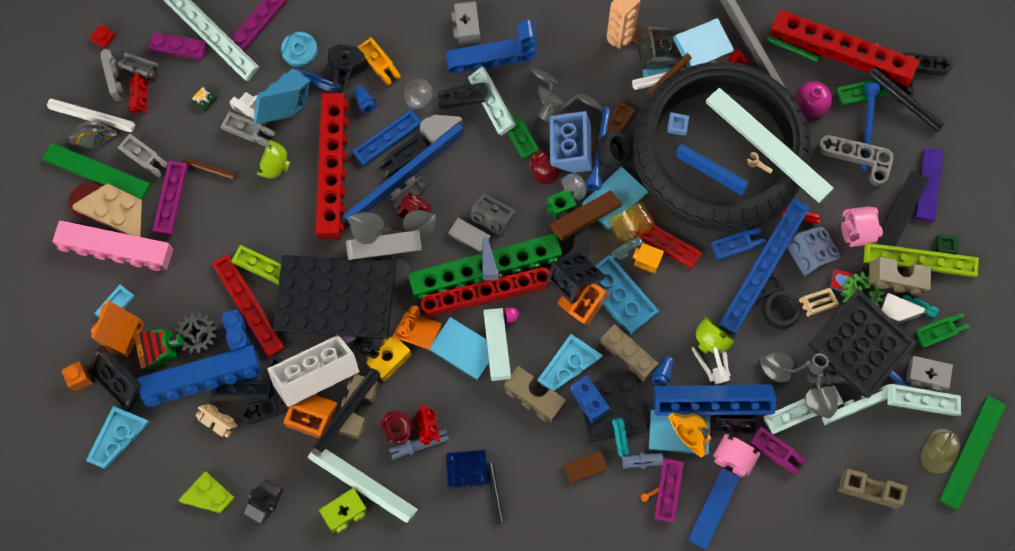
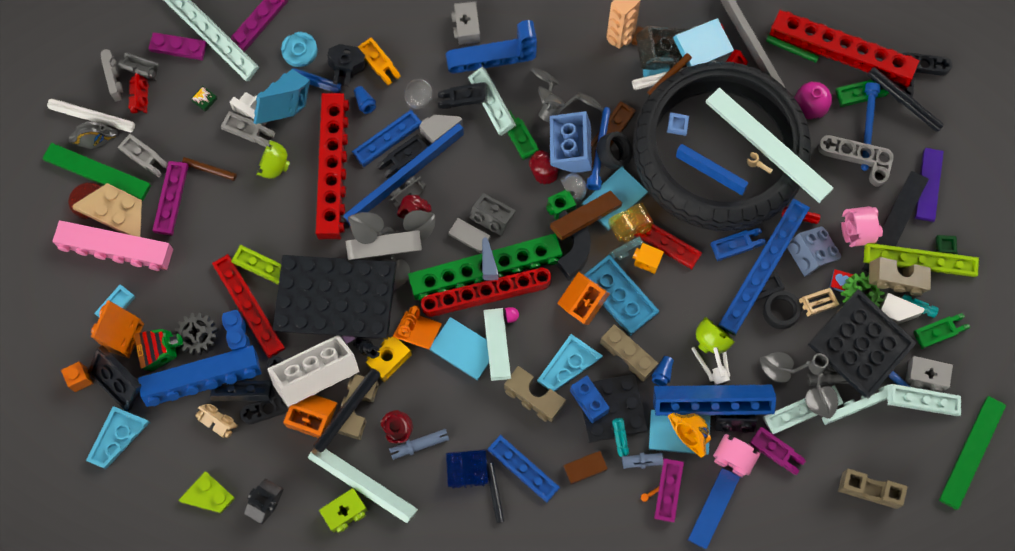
(102, 36): red plate -> none
(427, 423): red hinge -> none
(523, 468): none -> blue tile
(573, 274): black bracket -> none
(940, 451): olive piece -> none

